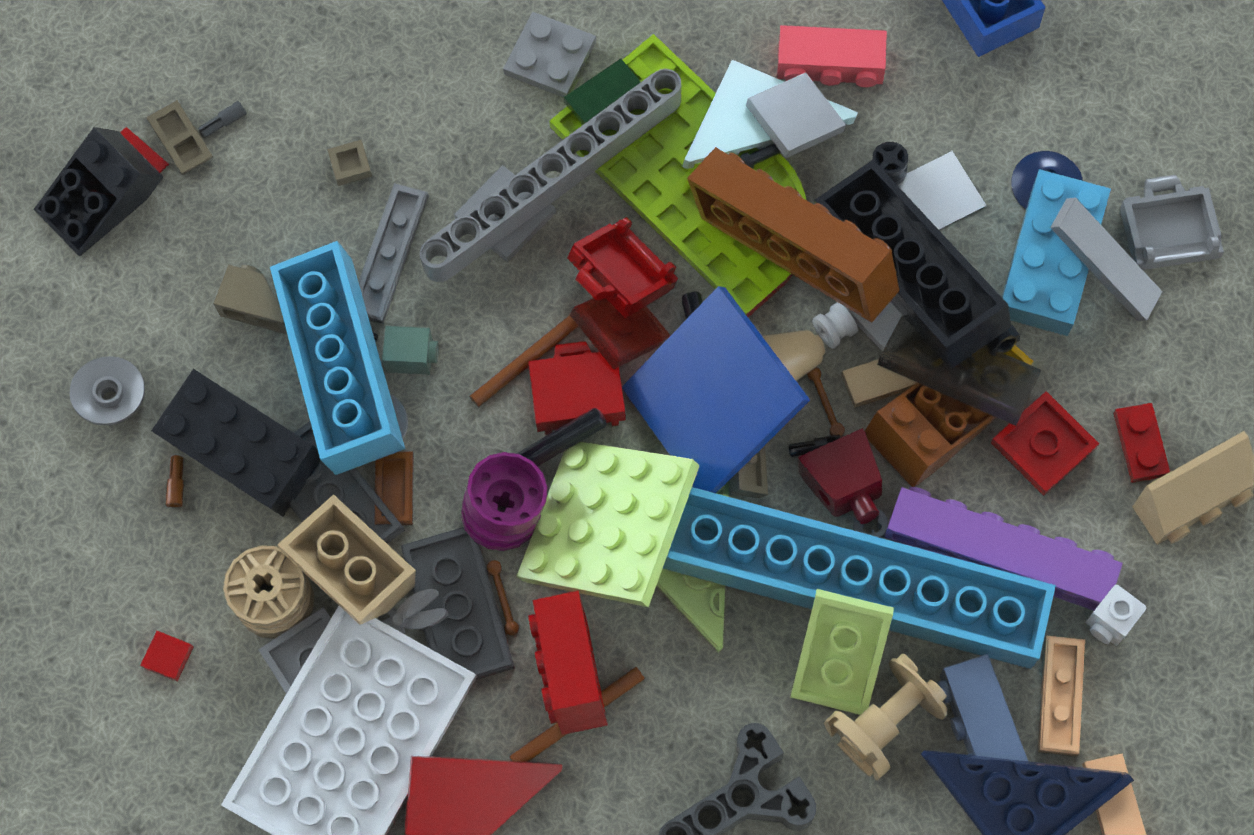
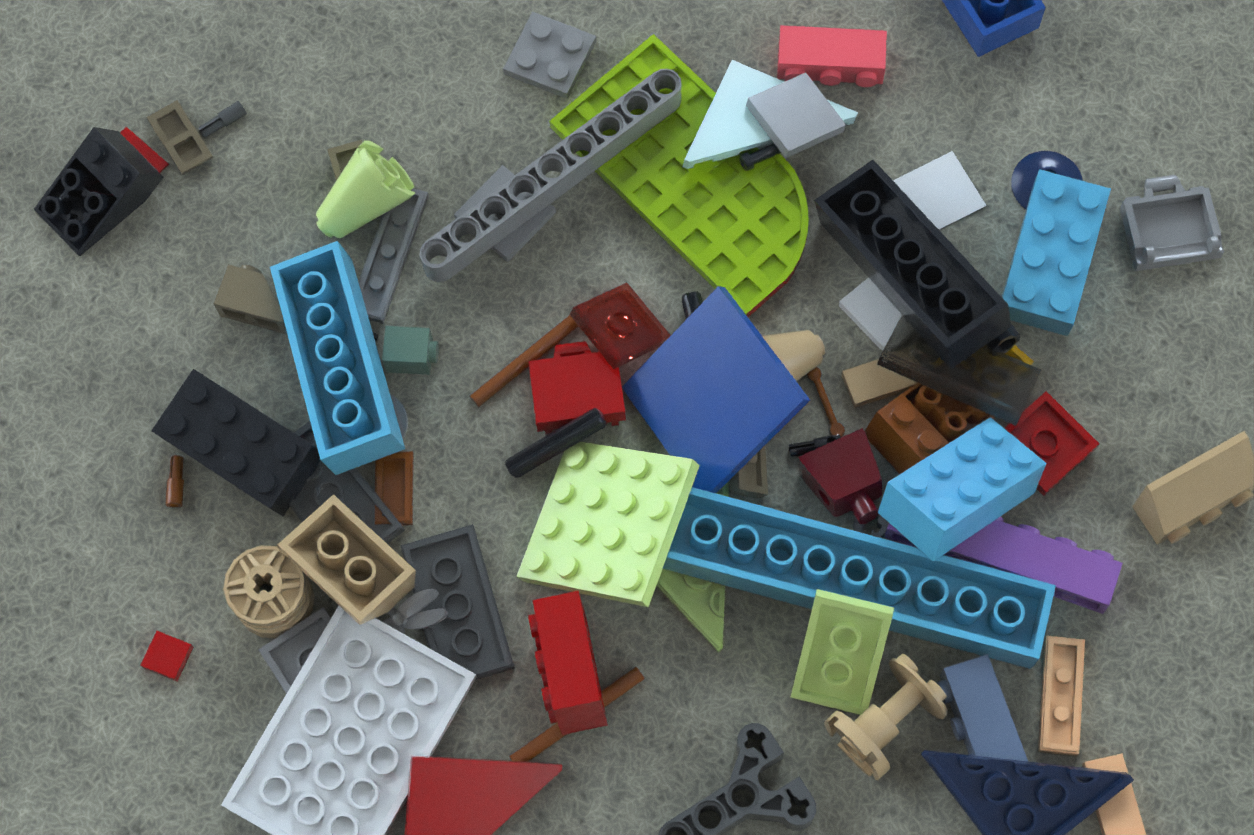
(97, 379): light grey dish -> none
(363, 192): none -> yellowish green cone
(494, 569): dark orange hinge -> none
(506, 482): magenta wheel -> none
(601, 91): dark green tile -> none
(621, 268): red piece -> none
(795, 233): dark orange brick -> none
(835, 325): white wheel -> none
(892, 155): black wheel -> none
(961, 488): none -> medium azure brick
(1106, 259): light grey tile -> none
(1115, 616): white bracket -> none
(1141, 442): red plate -> none

